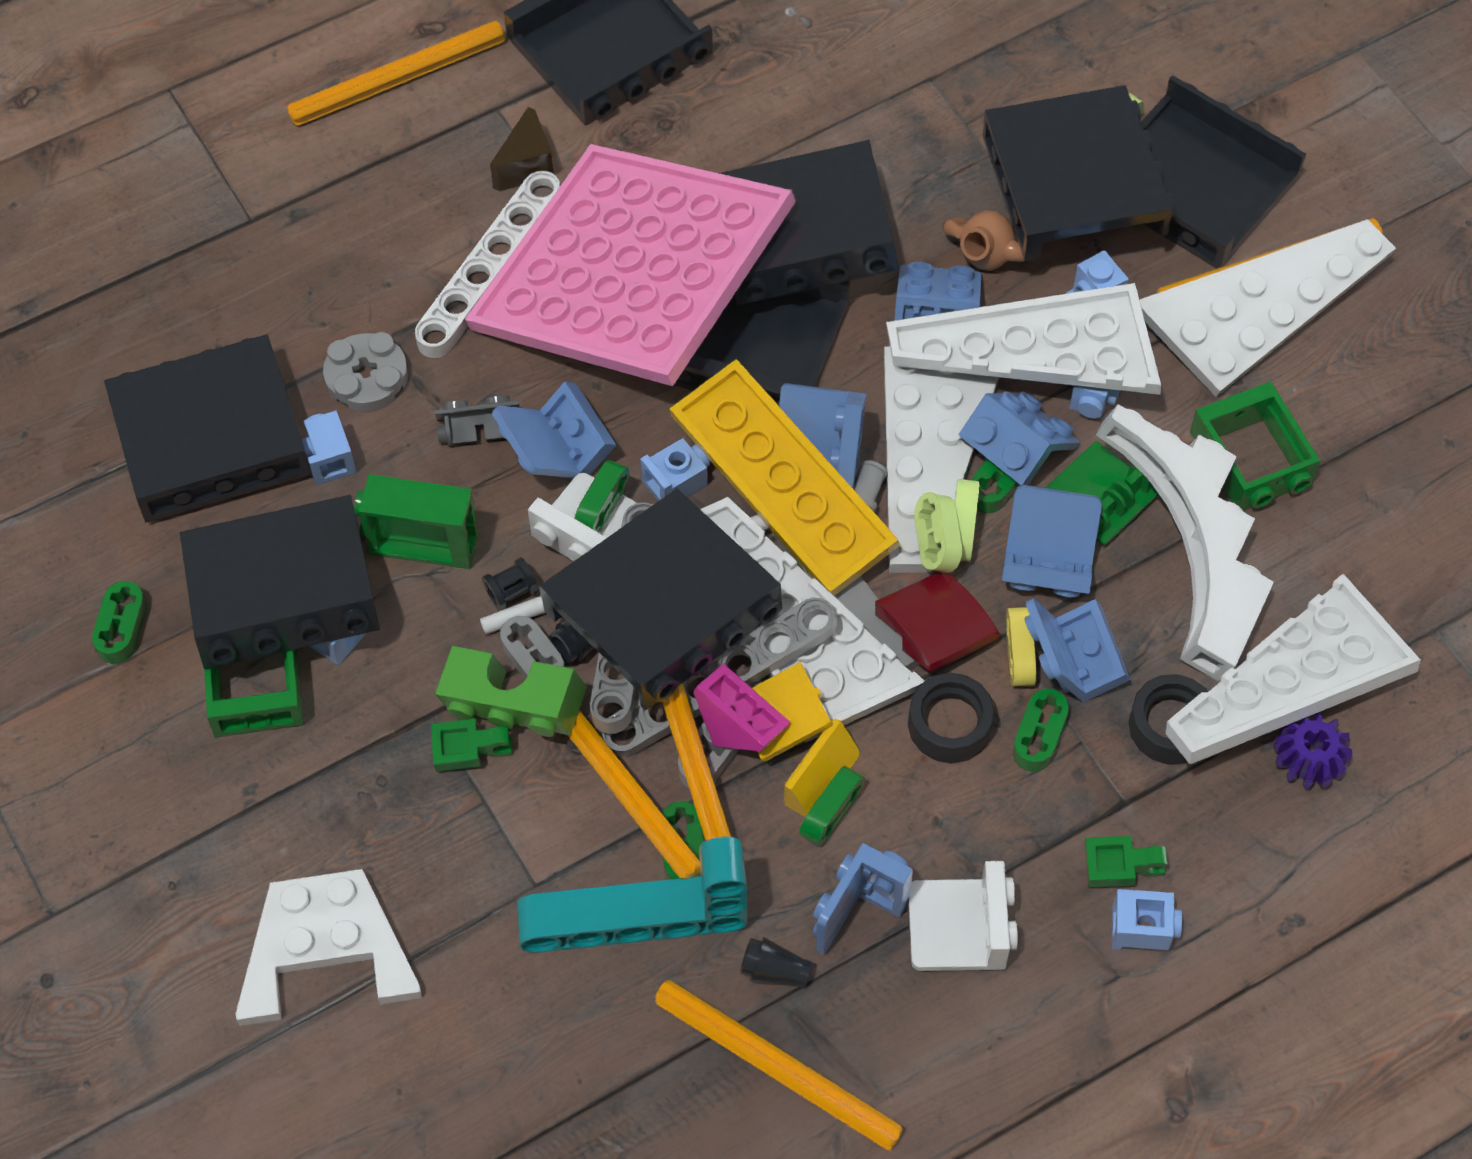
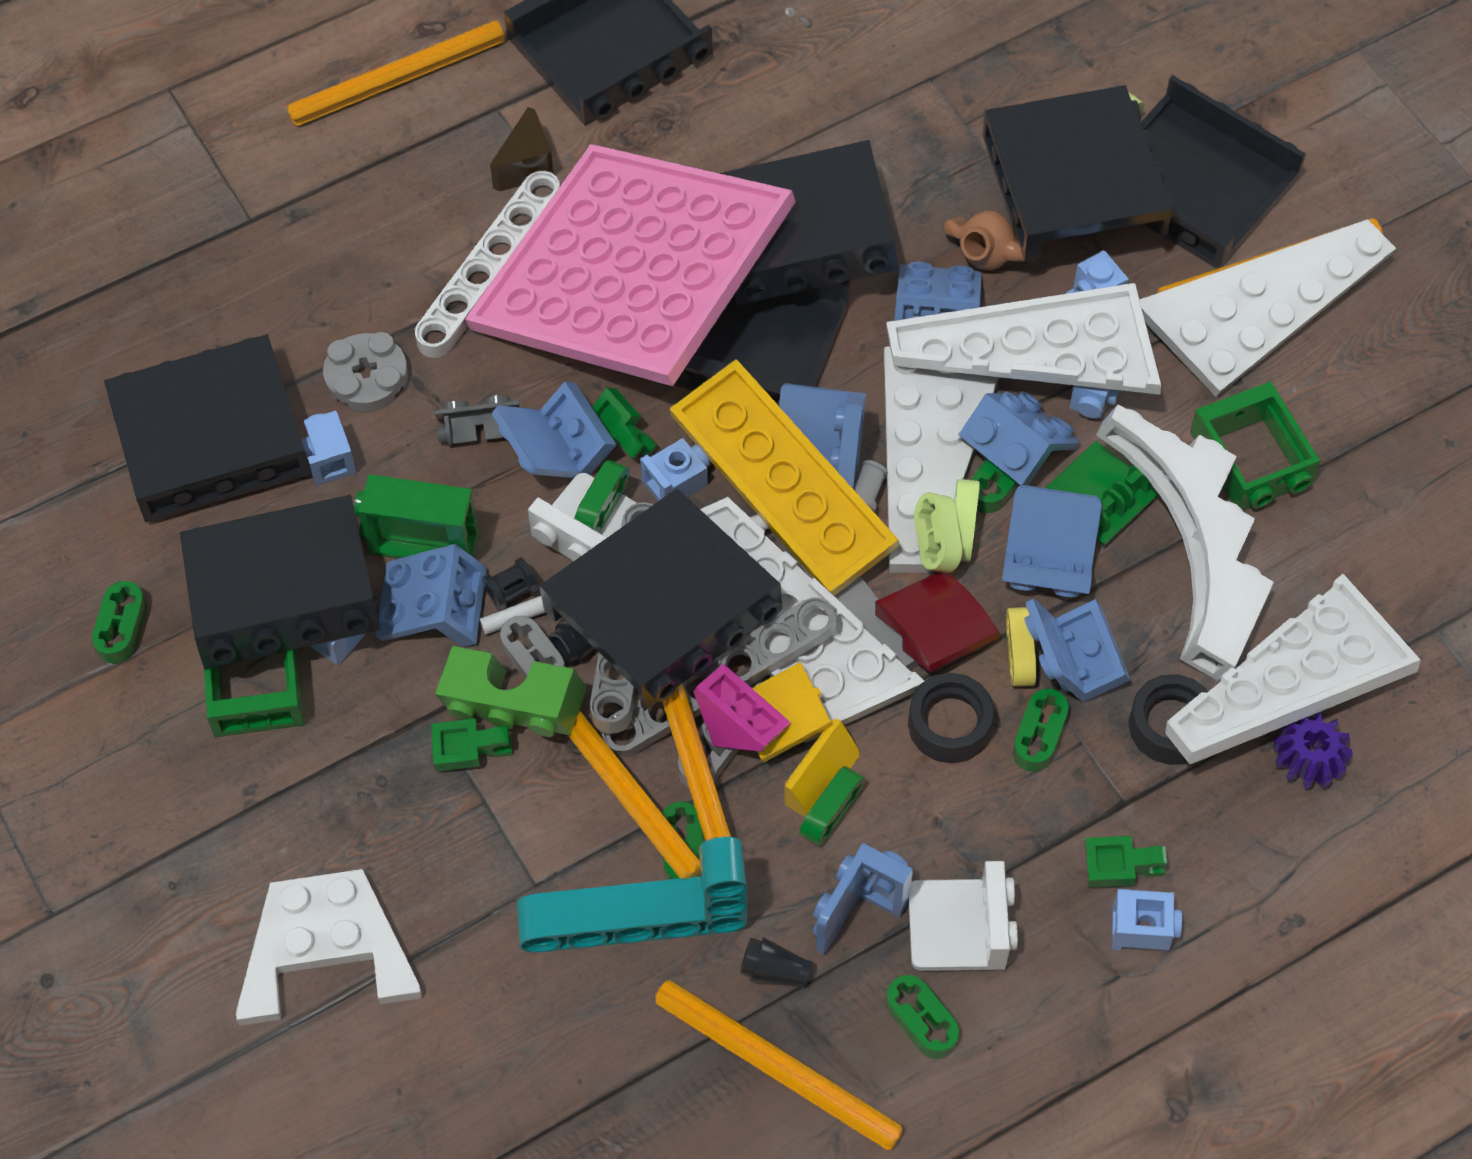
(432, 592): none -> medium blue bracket
(620, 420): none -> green plate
(914, 1023): none -> green beam

